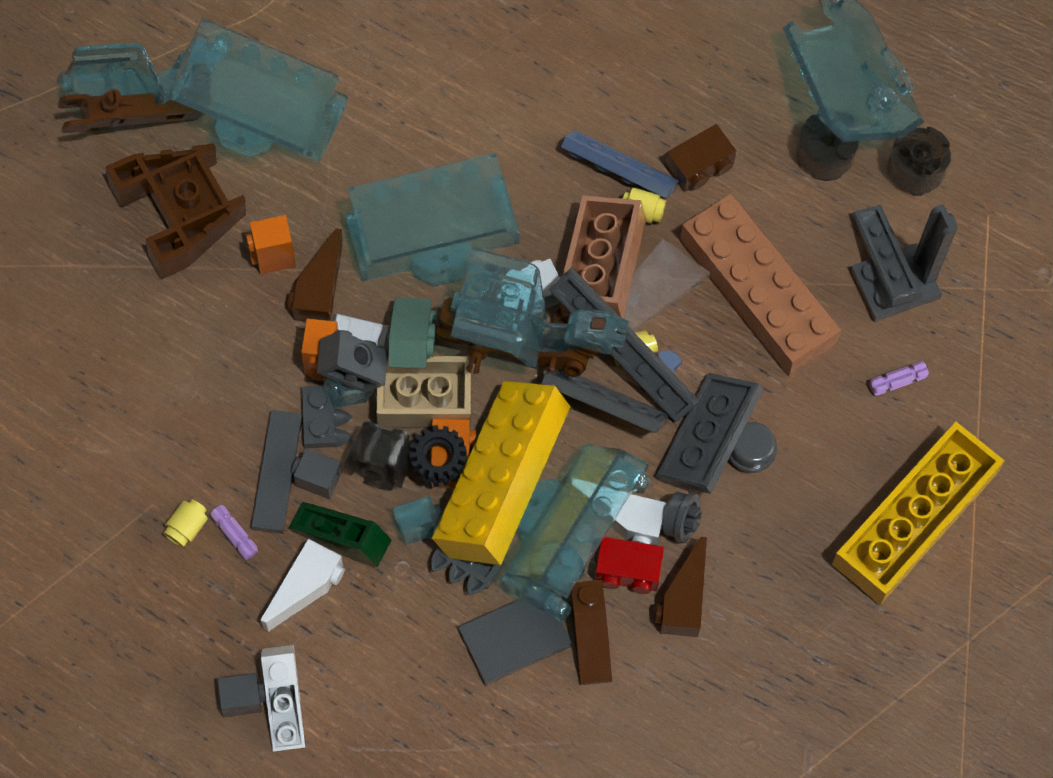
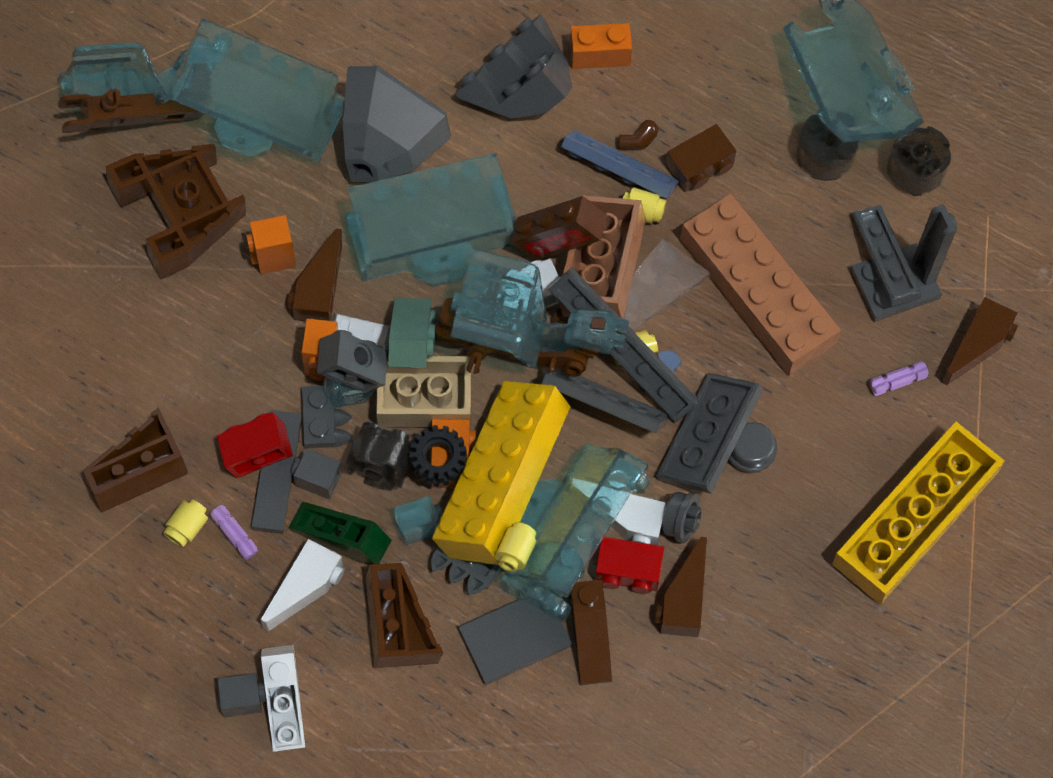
(136, 464): none -> reddish brown wedge
(254, 444): none -> red brick
(387, 126): none -> dark grey brick
(397, 622): none -> reddish brown wedge
(516, 547): none -> light yellow brick
(521, 76): none -> dark grey brick
(559, 228): none -> reddish brown brick
(600, 45): none -> orange brick
(641, 139): none -> reddish brown arm
(984, 337): none -> reddish brown slope

